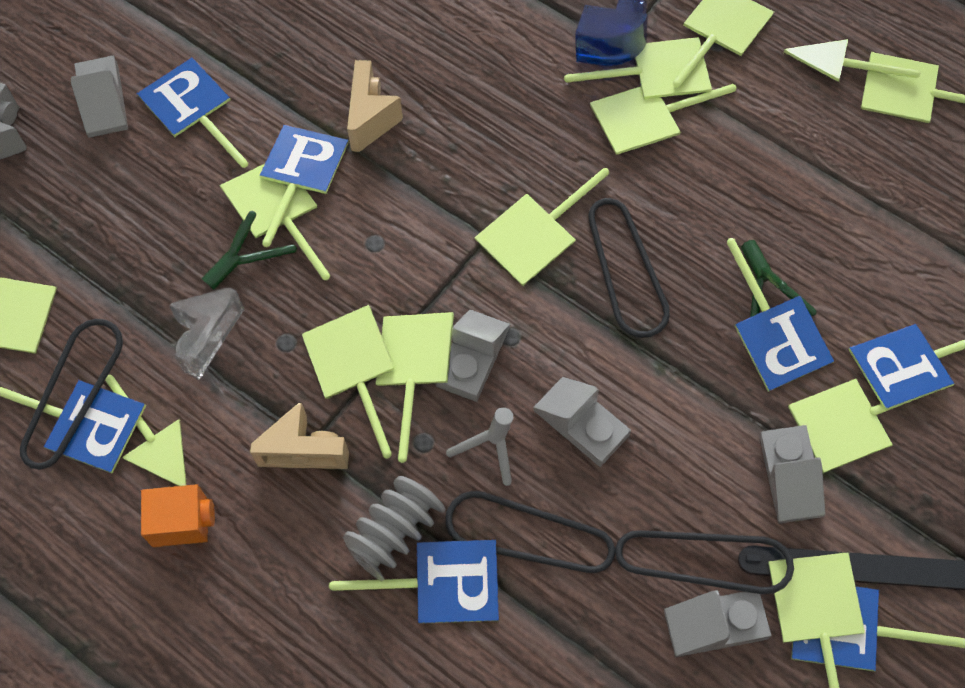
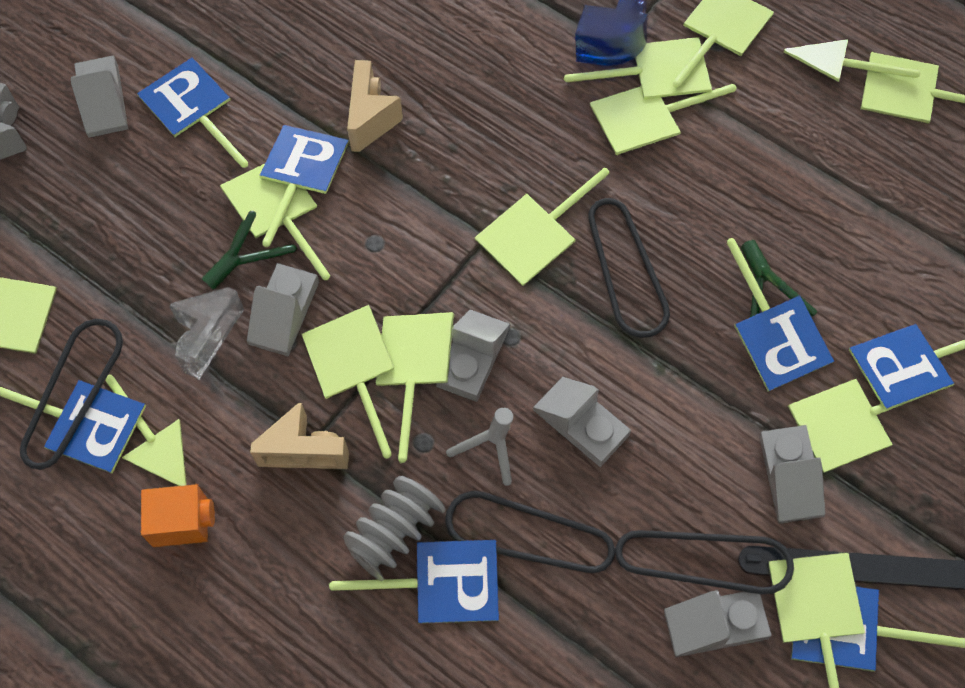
(281, 309): none -> light grey slope

